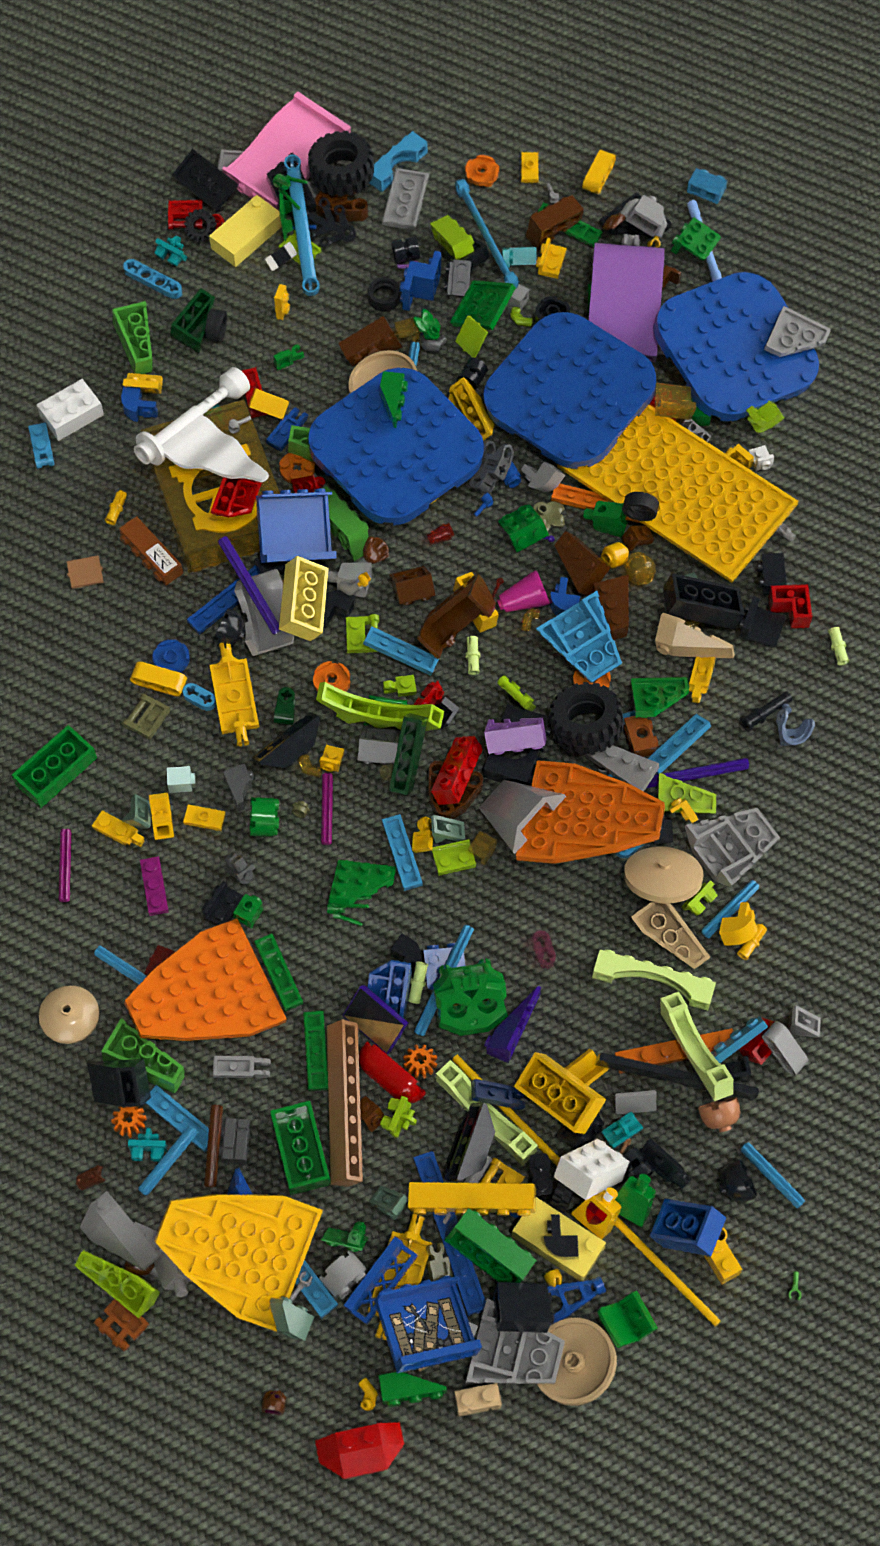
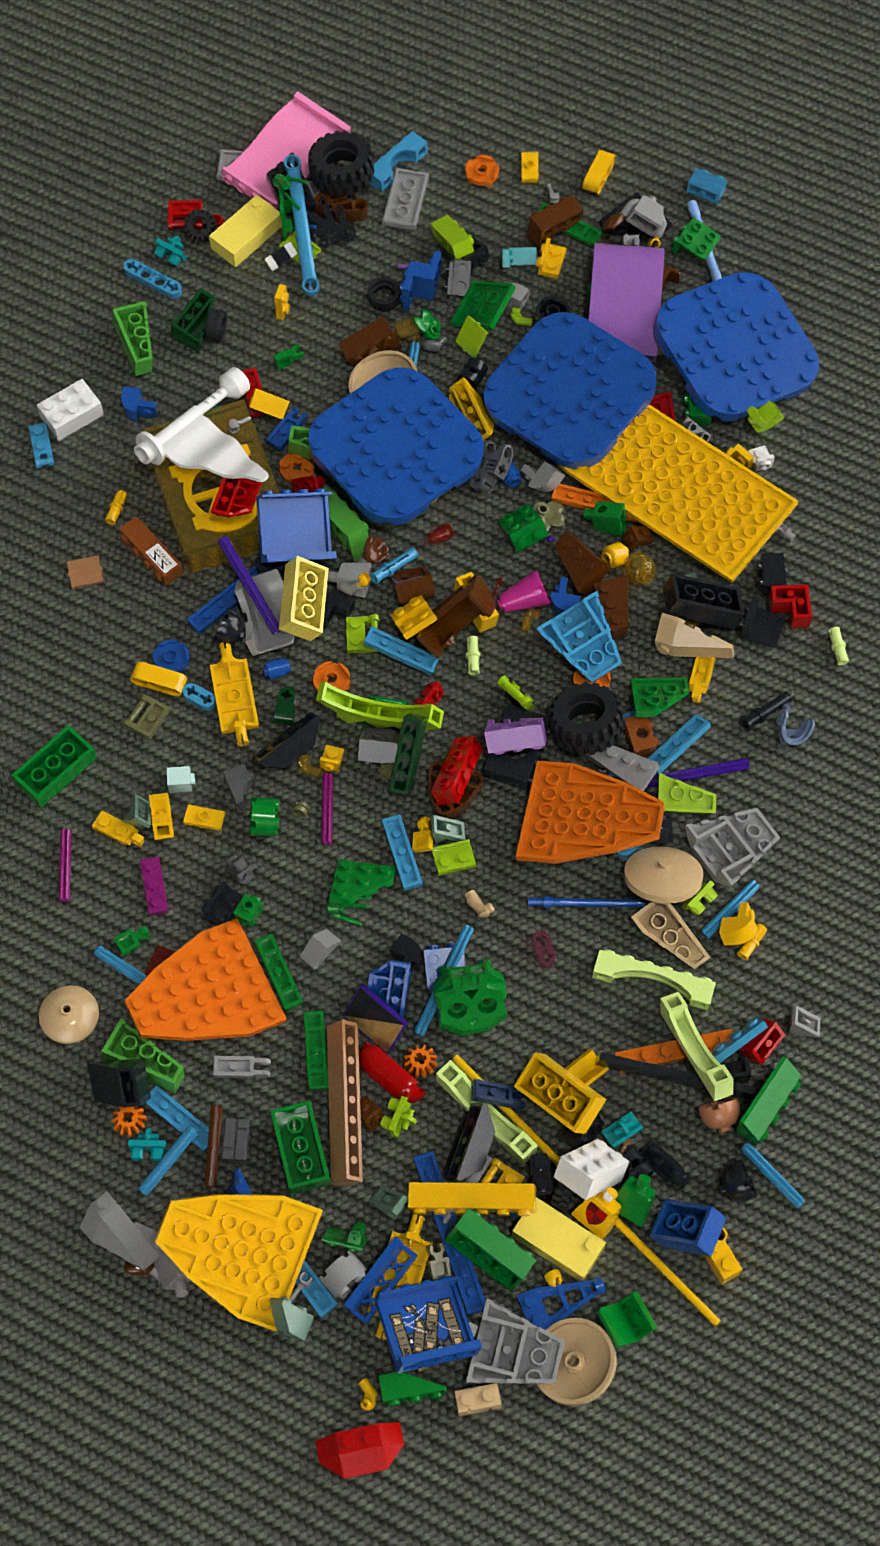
(90, 1178): copper piece -> none
(125, 1287): lime wedge -> none
(125, 1319): dark orange plate -> none
(129, 941): none -> green plate
(146, 382): yellow bracket -> none
(205, 180): black plate -> none
(274, 1403): reddish brown rock -> none
(276, 668): none -> blue brick
(319, 948): none -> light grey slope
(388, 569): none -> dark azure pin
(392, 390): green slope -> none
(403, 686): lime plate -> none
(405, 250): black wheel -> none
(413, 617): none -> yellow plate
(418, 982): yellowish green pin -> none
(449, 709): black panel -> none
(463, 189): dark azure piece -> none
(475, 903): none -> tan arm
(483, 846): clear yellow panel -> none
(487, 502): blue hand -> none
(508, 1033): dark purple wedge -> none
(514, 806): light grey wedge -> none
(523, 1307): black brick -> none
(548, 902): none -> blue bar
(560, 1246): black brick -> none
(635, 1101): light grey slope -> none
(640, 506): black tyre -> none
(674, 401): clear yellow bracket -> none
(687, 811): yellow bracket -> none
(769, 1102): none -> green slope
(785, 1048): light grey beam -> none
(795, 334): light grey plate -> none
(795, 1286): bright green hand -> none

